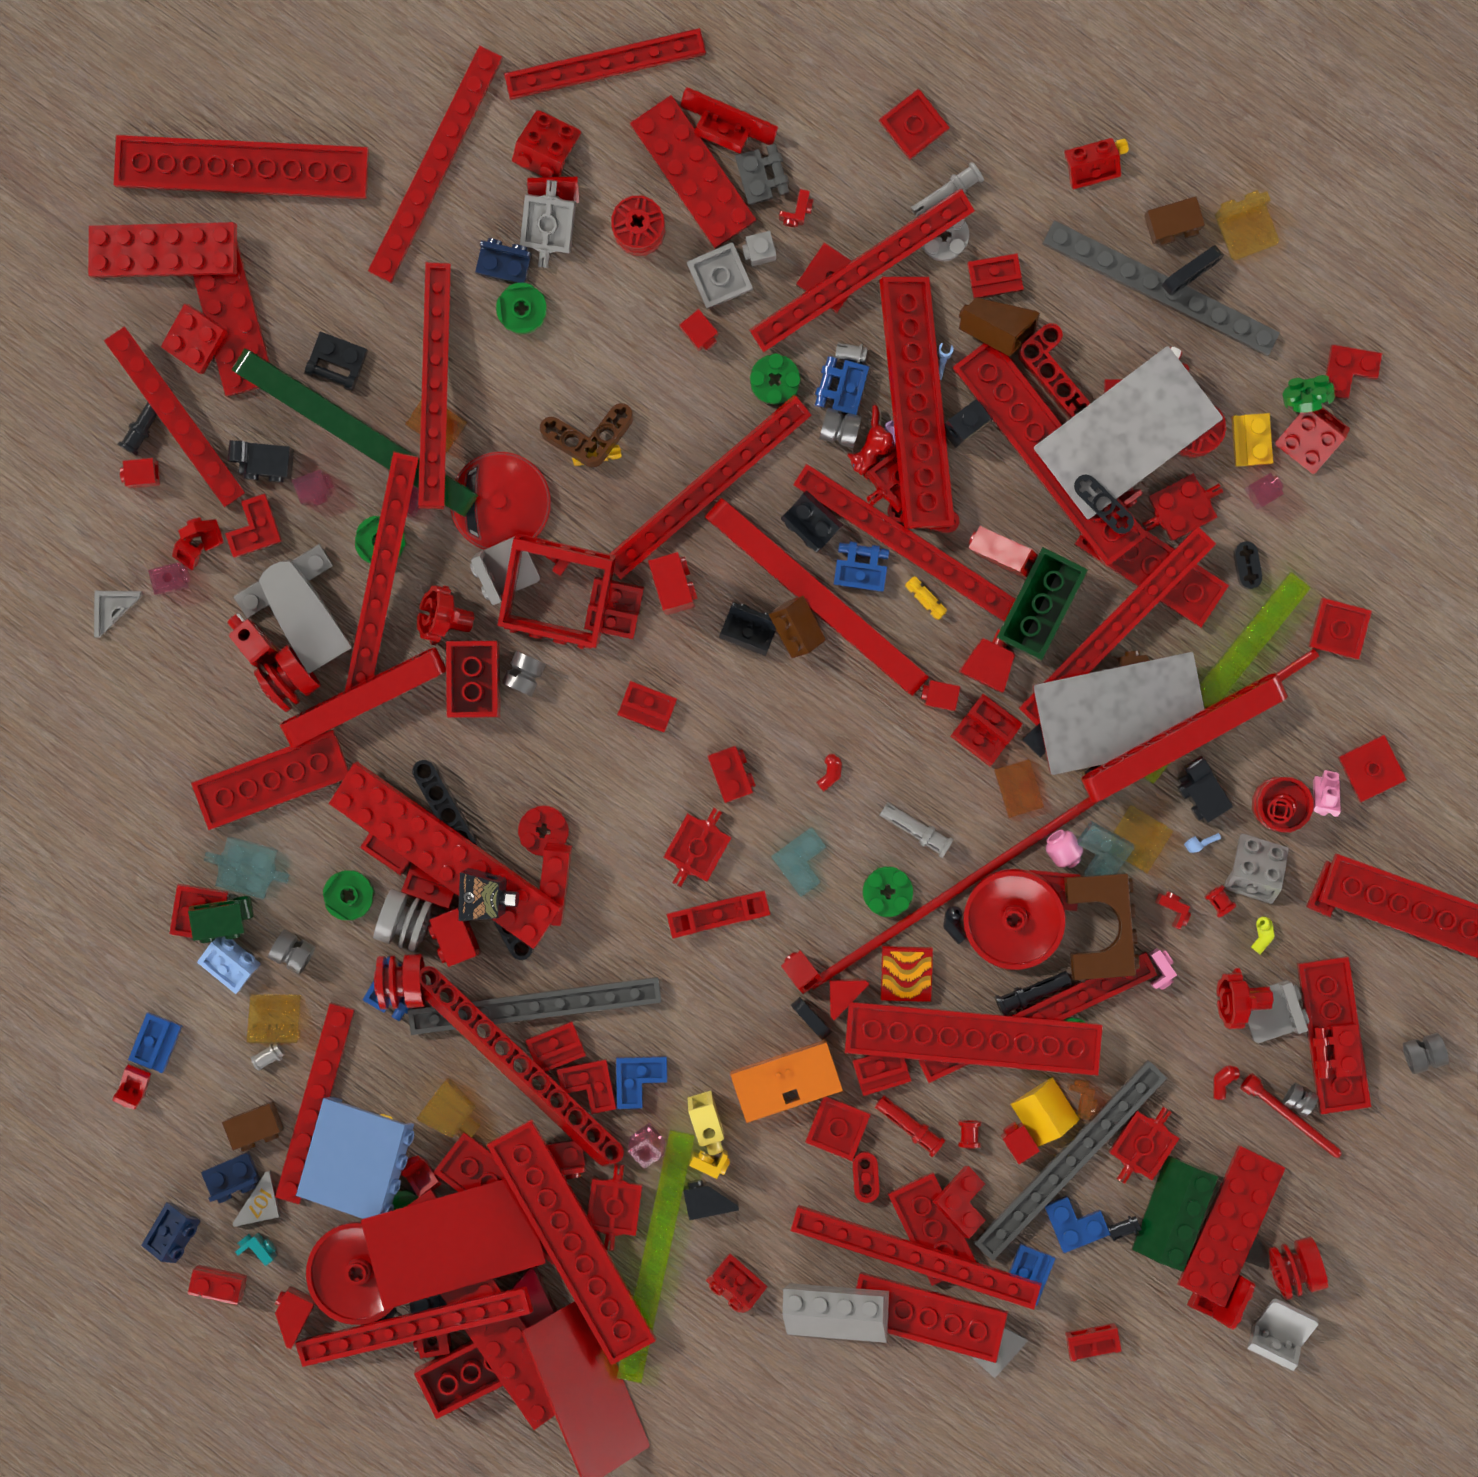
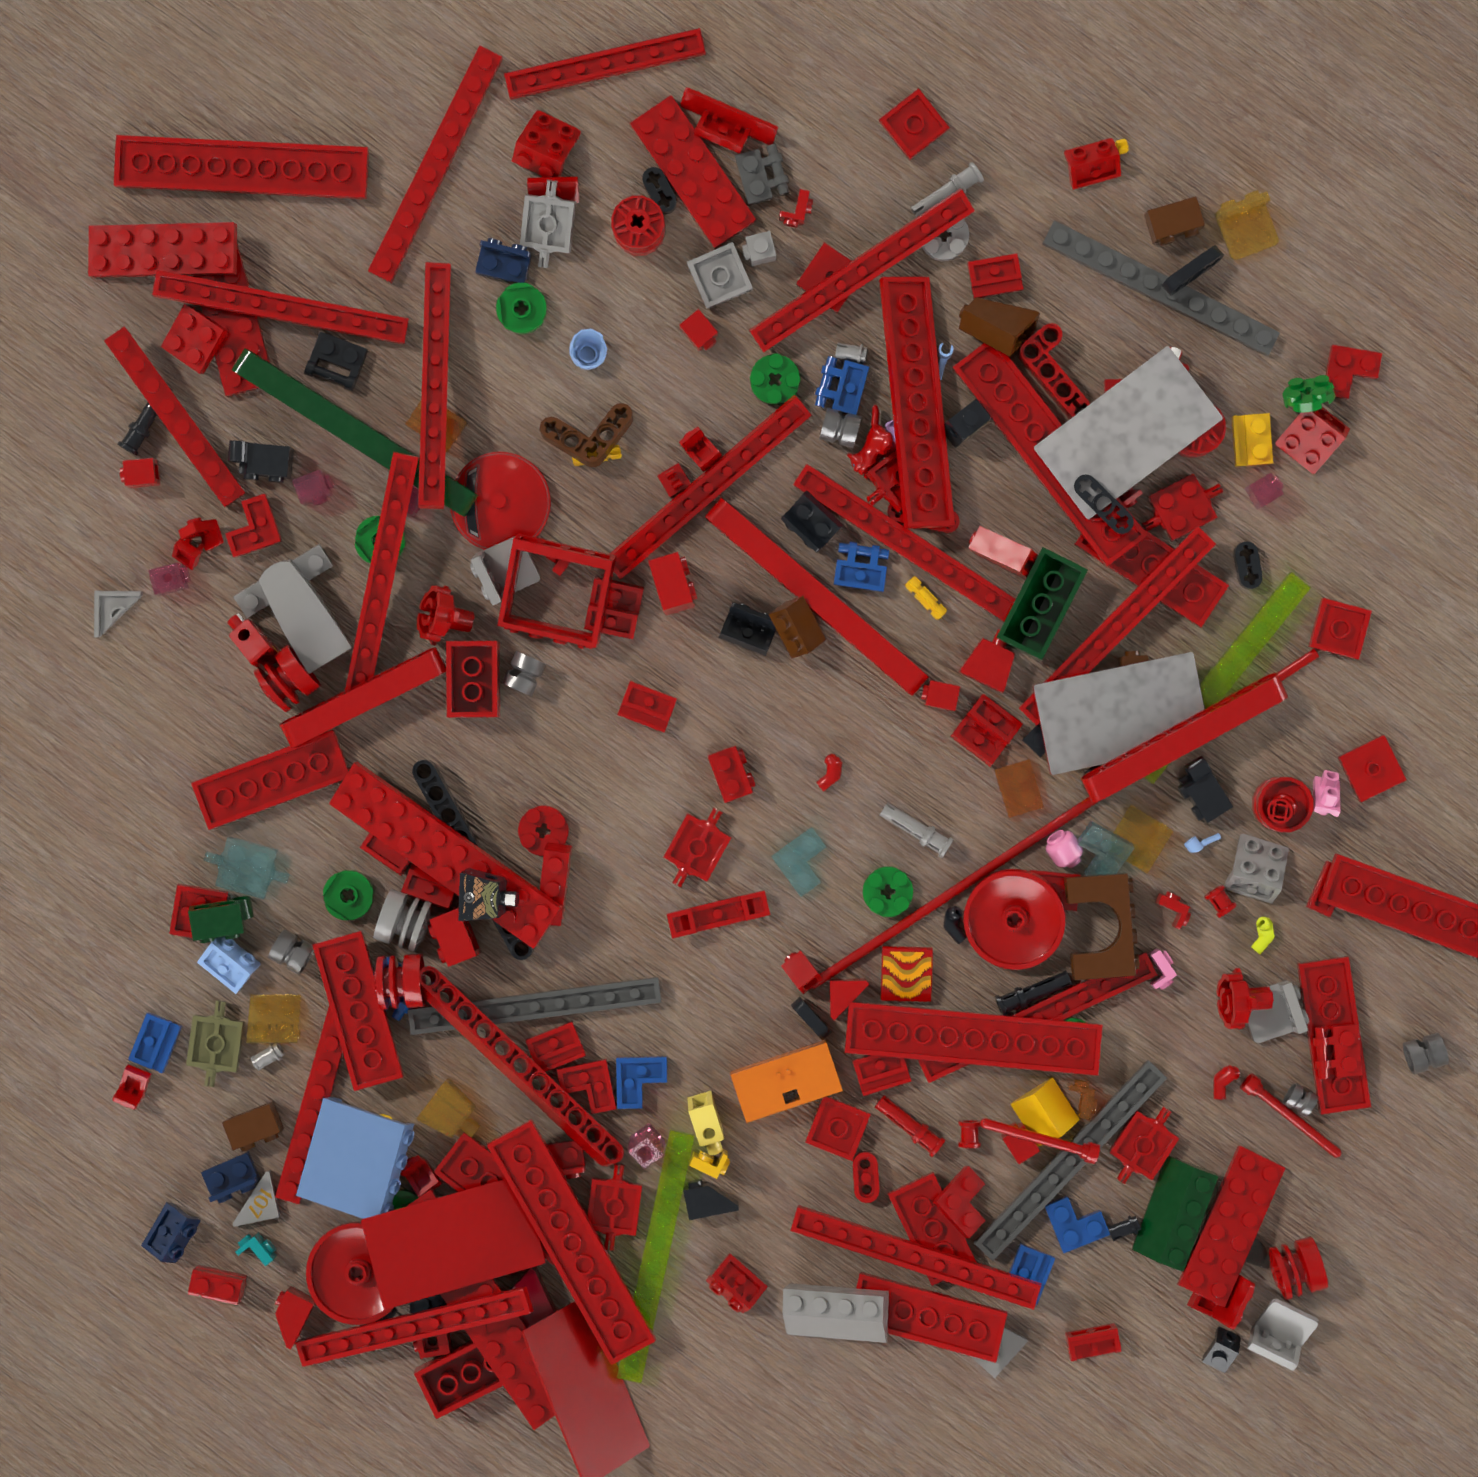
(215, 1043): none -> olive plate
(280, 307): none -> red plate
(356, 1012): none -> red plate
(588, 349): none -> light blue hair
(664, 187): none -> black beam
(674, 480): none -> red tile
(700, 449): none -> red bracket
(1088, 1152): none -> red piece
(1222, 1350): none -> black bracket

